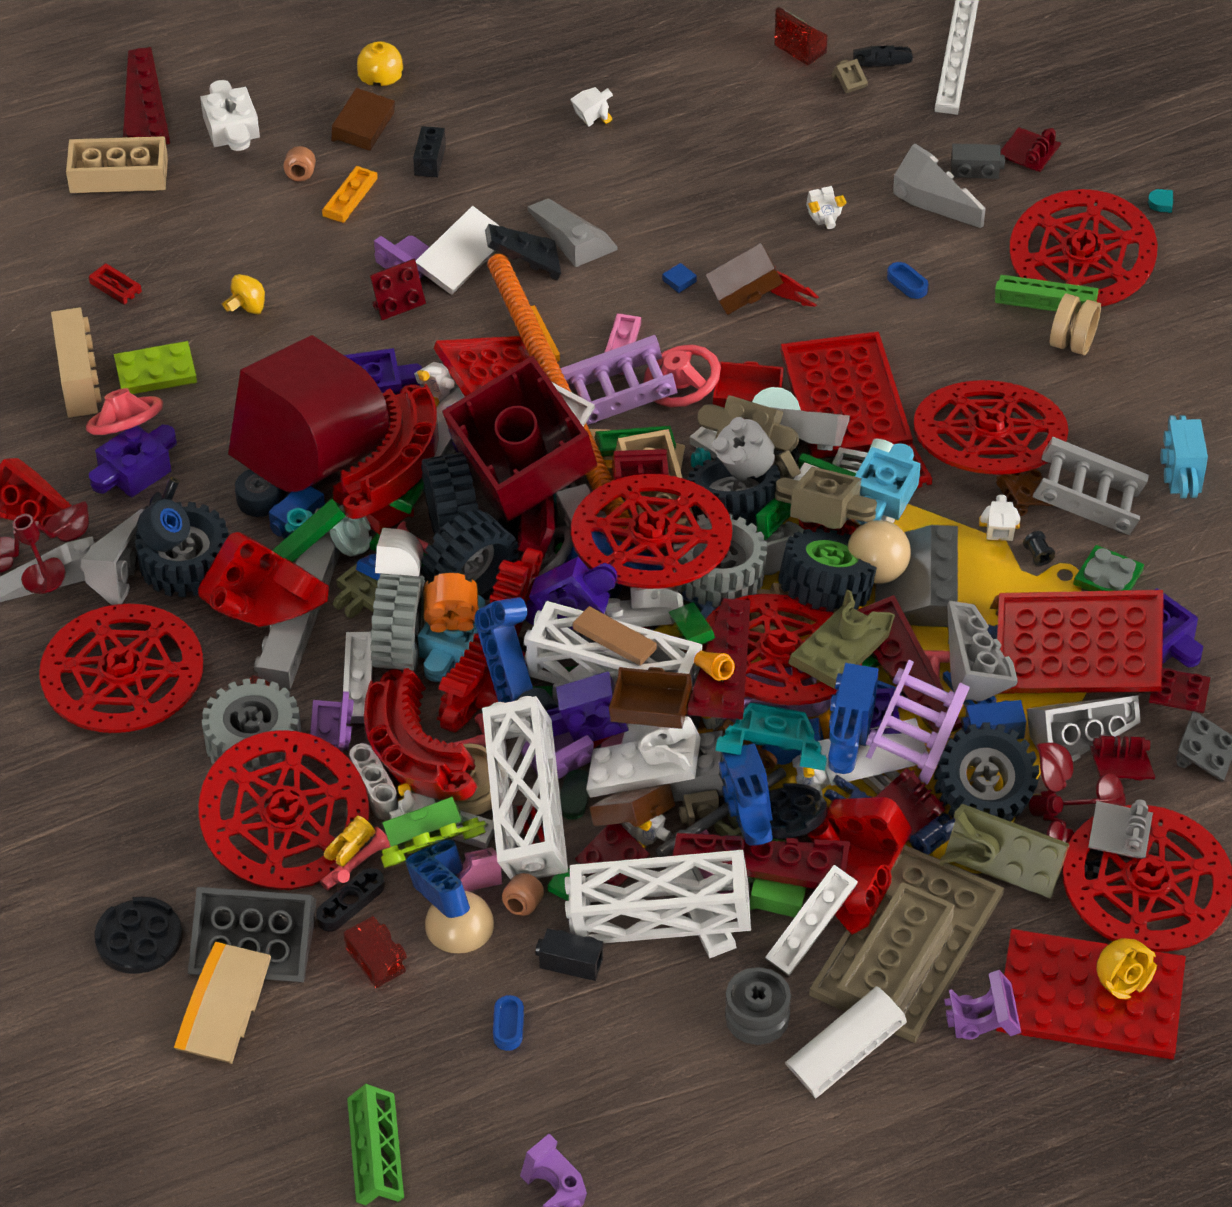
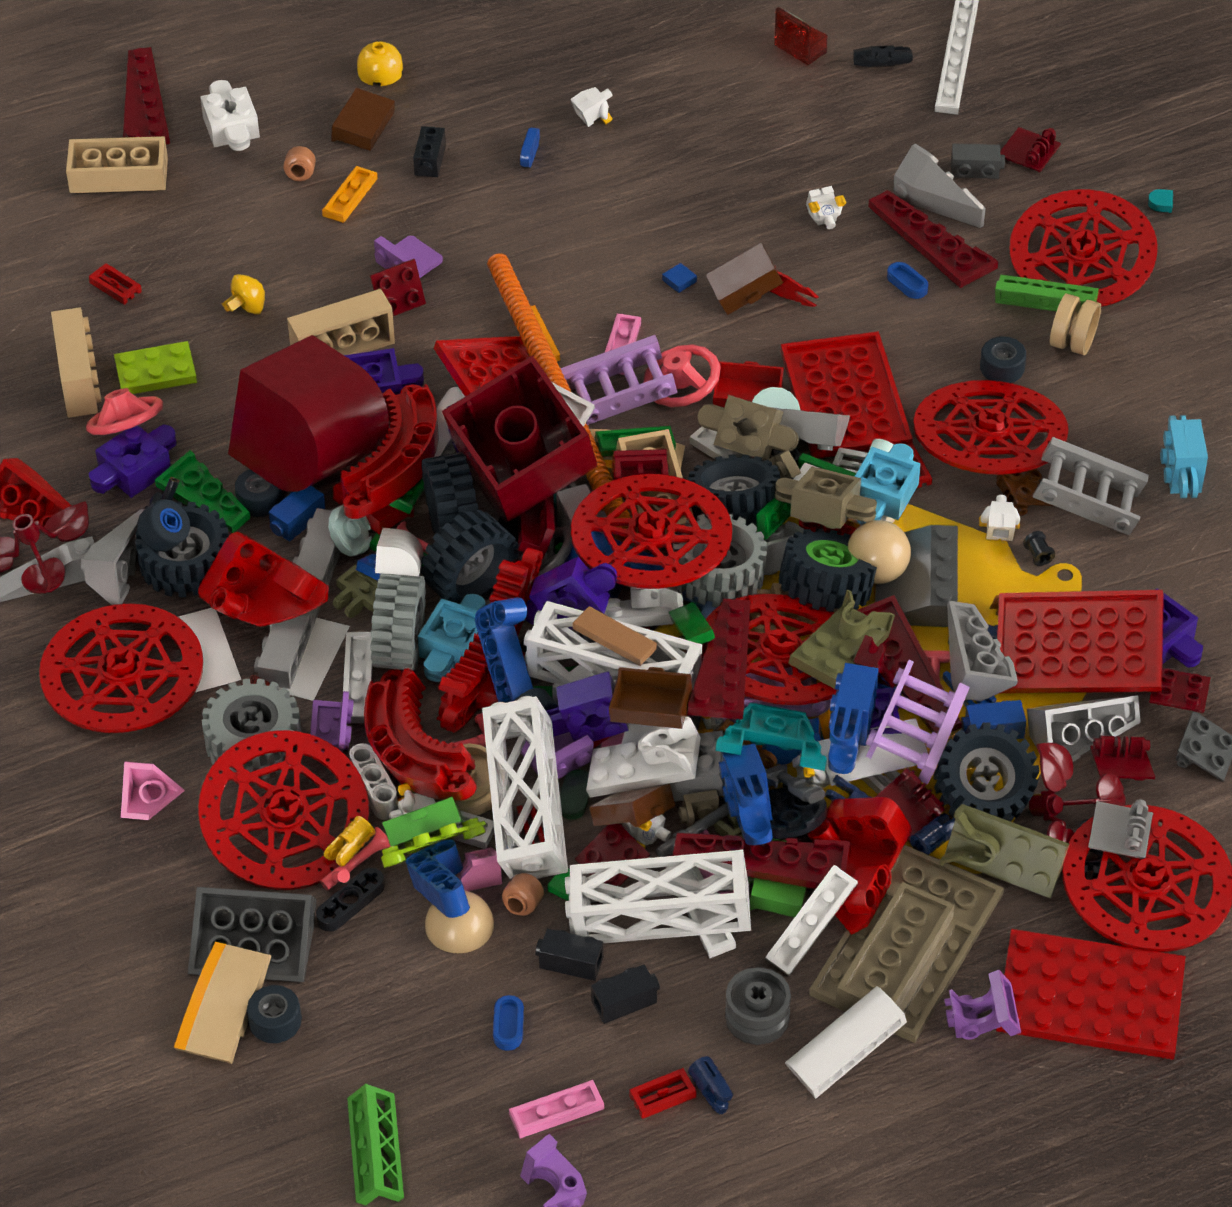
(138, 935): black tile -> none
(146, 790): none -> bright pink slope
(201, 487): none -> green wing
(217, 657): none -> white sticker
(274, 1014): none -> black wheel
(295, 515): teal plate -> none
(310, 531): green tile -> none
(317, 658): none -> white sticker
(348, 325): none -> tan brick
(375, 951): clear red brick -> none
(437, 379): white piece -> none
(450, 602): orange brick -> none
(457, 252): white tile -> none
(529, 147): none -> blue tile
(536, 250): black wing -> none
(556, 1109): none -> bright pink tile
(572, 234): light grey wedge -> none
(624, 993): none -> black brick
(665, 1097): none -> red tile
(699, 456): teal plate -> none
(711, 1083): none -> dark blue hinge
(717, 665): light orange cone -> none
(744, 449): light grey brick -> none
(799, 787): none -> dark grey piece
(850, 75): dark tan bracket -> none
(874, 656): none -> dark red hinge
(946, 252): none -> dark red wing
(1003, 359): none -> black wheel
(1108, 571): light grey piece -> none
(1125, 966): yellow cylinder -> none

